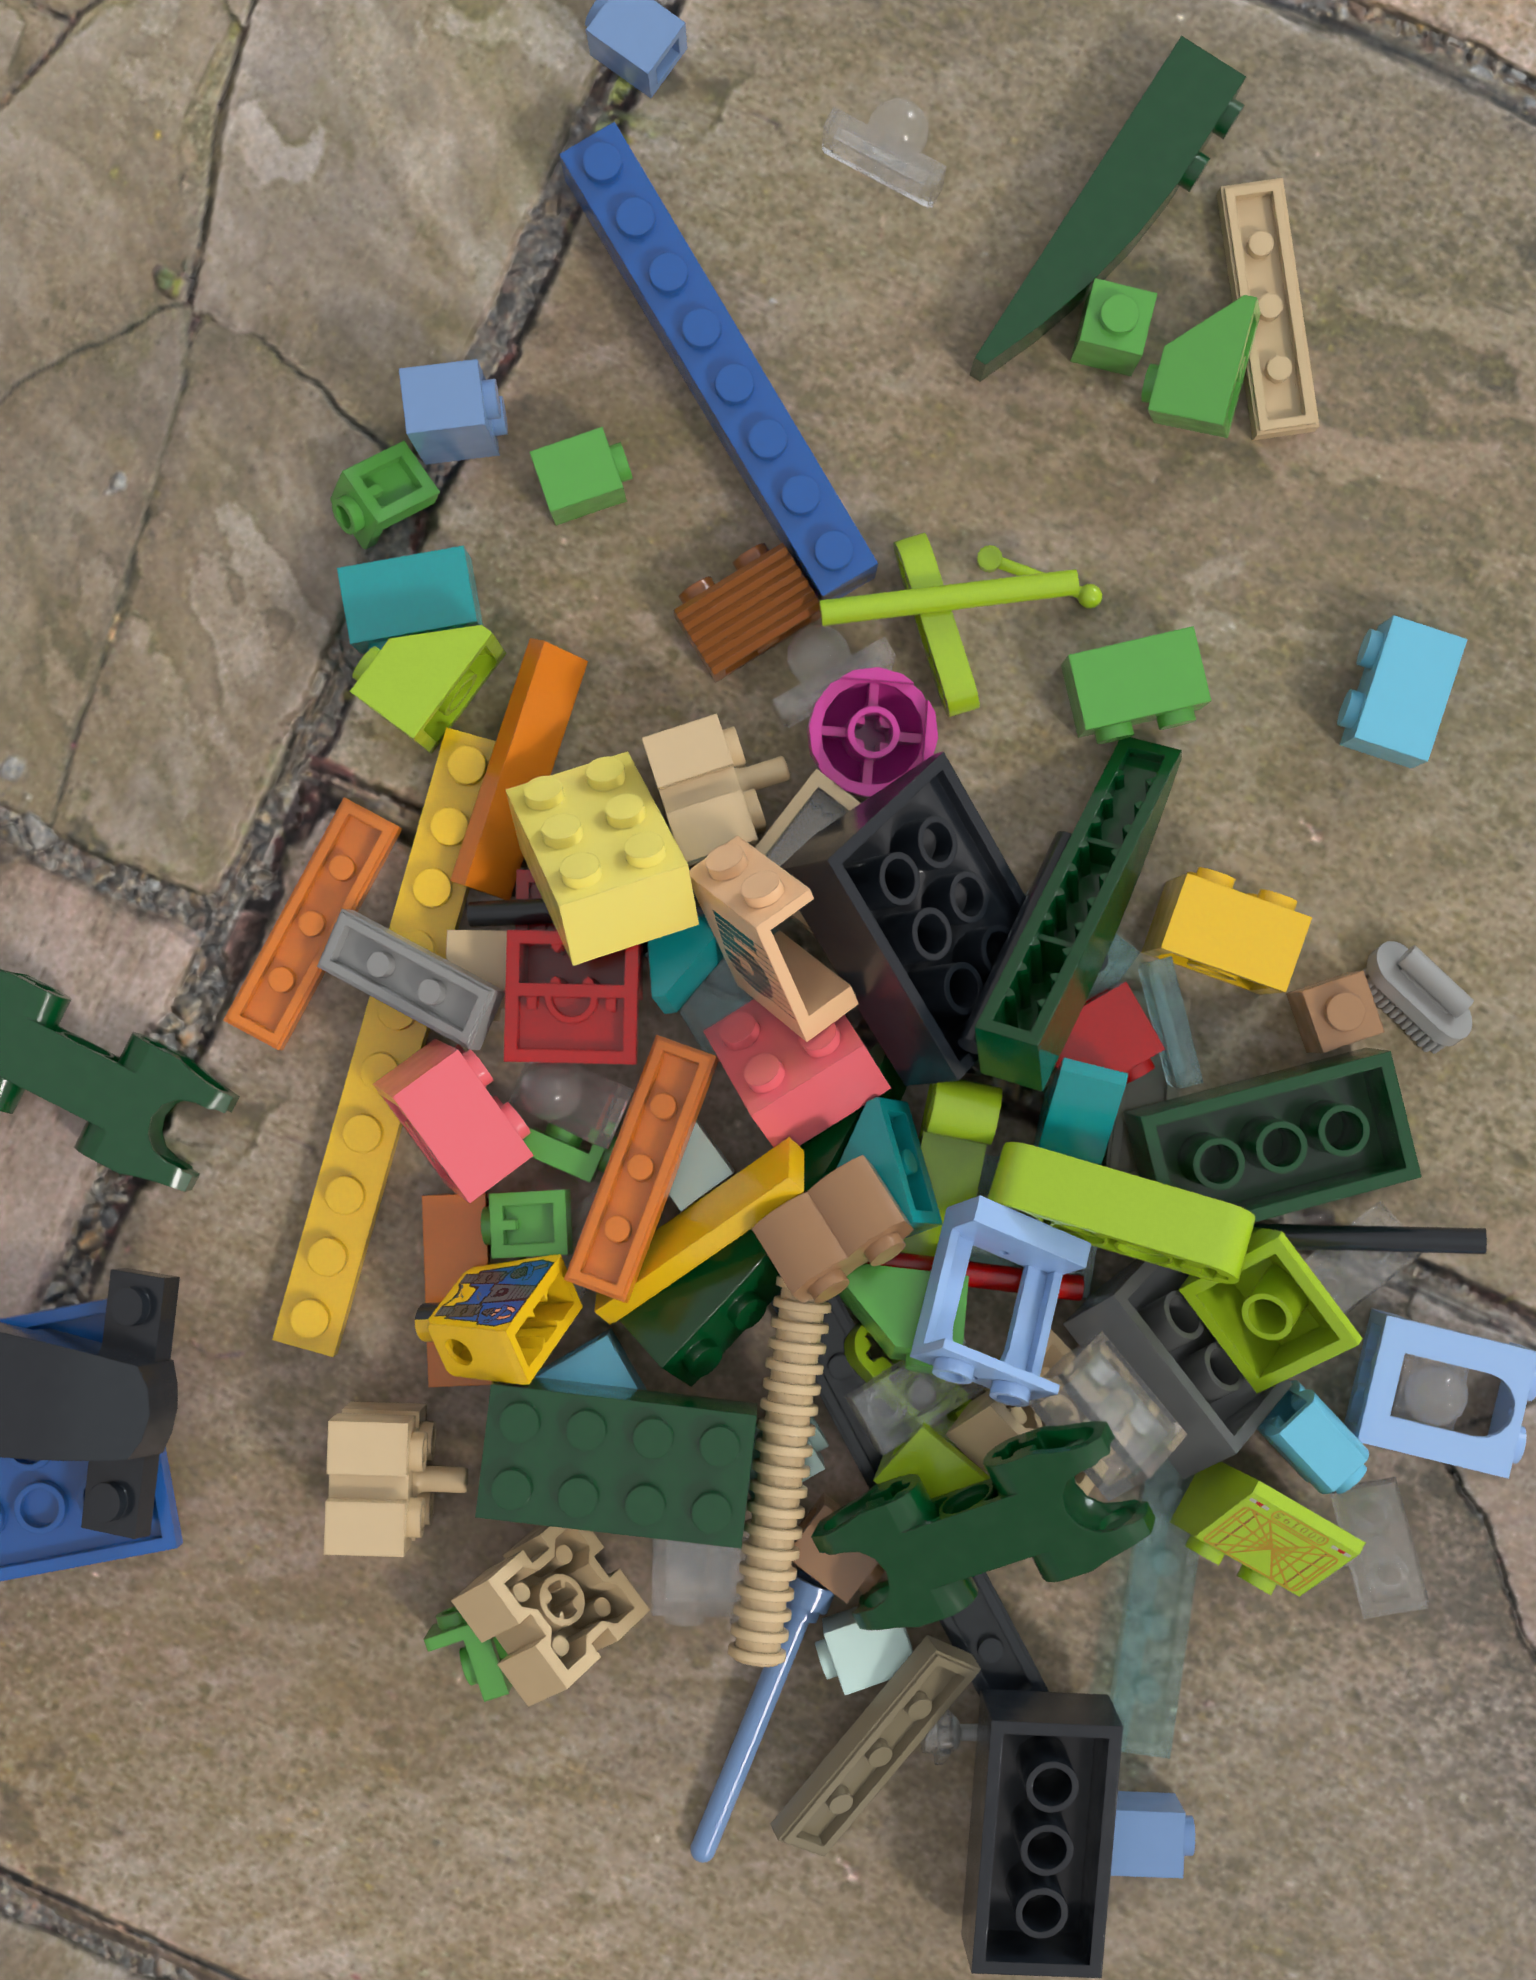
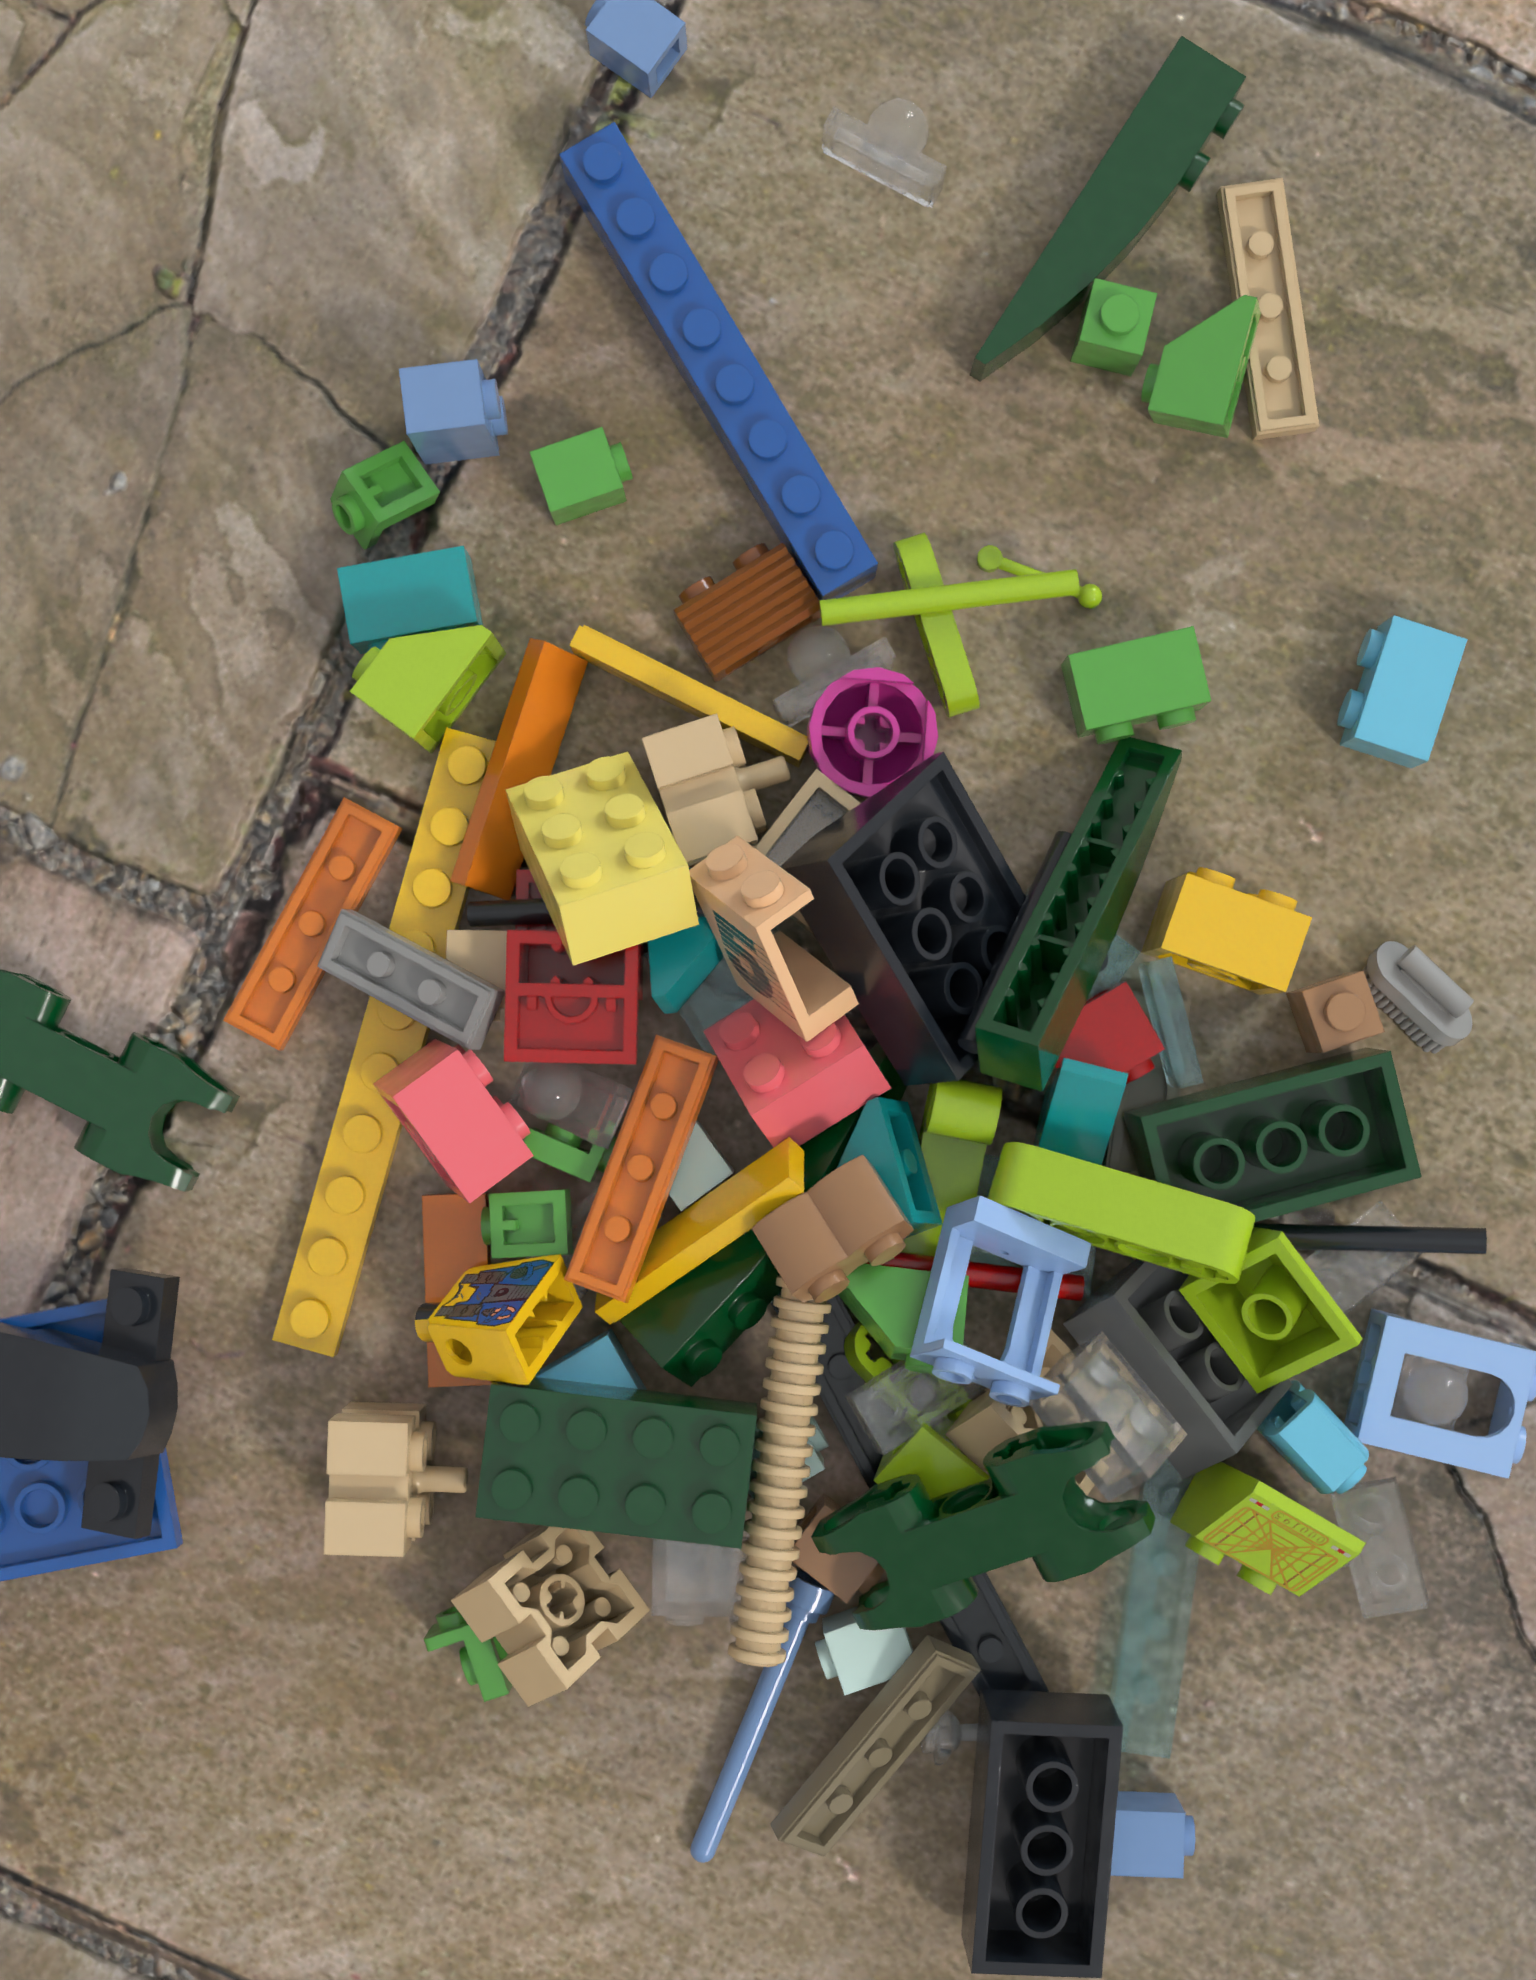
(689, 694): none -> yellow tile

